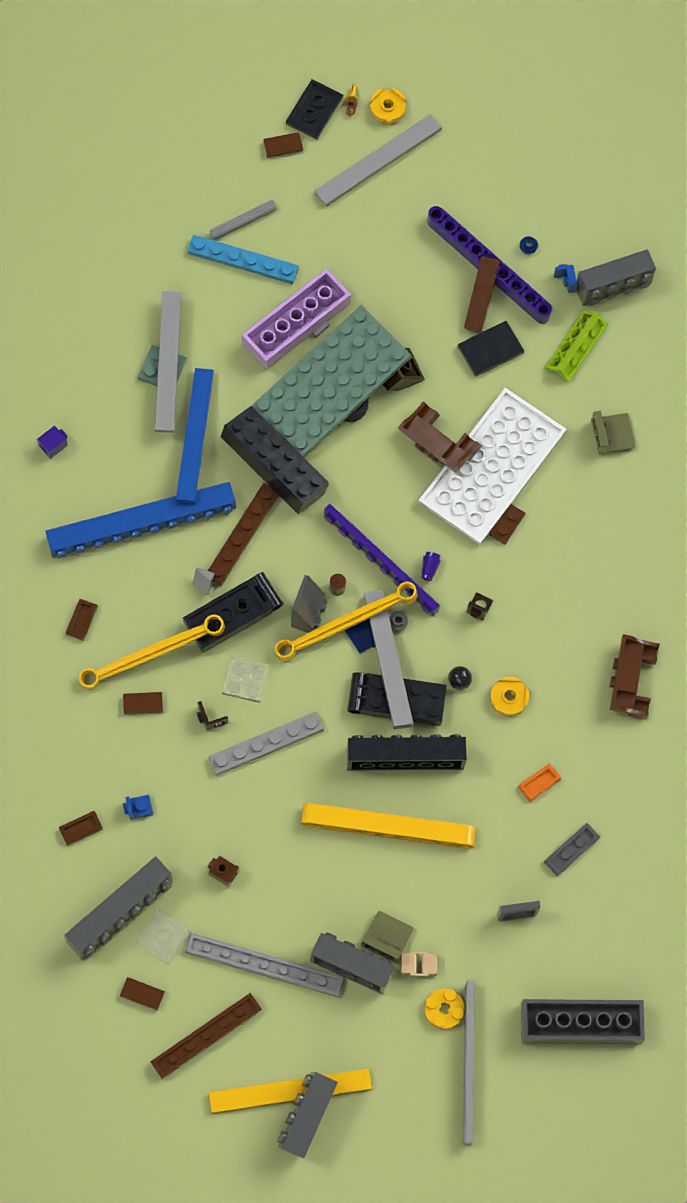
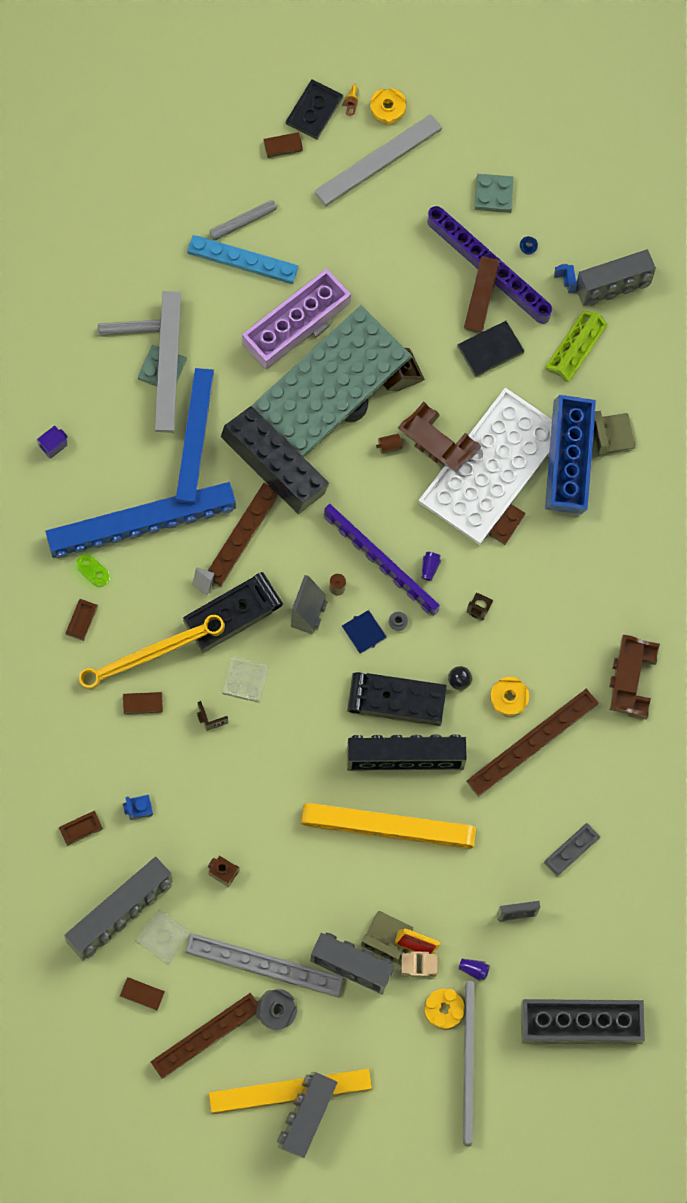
(92, 569): none -> clear neon green plate
(128, 327): none -> light grey axle
(266, 743): light grey plate -> none
(266, 1013): none -> dark grey plate
(346, 621): yellow piece -> none
(389, 443): none -> reddish brown piece
(389, 665): light grey tile -> none
(415, 941): none -> slope
(474, 968): none -> dark purple cone
(494, 193): none -> sand green plate
(532, 742): none -> reddish brown plate
(539, 782): orange tile -> none
(570, 454): none -> blue brick

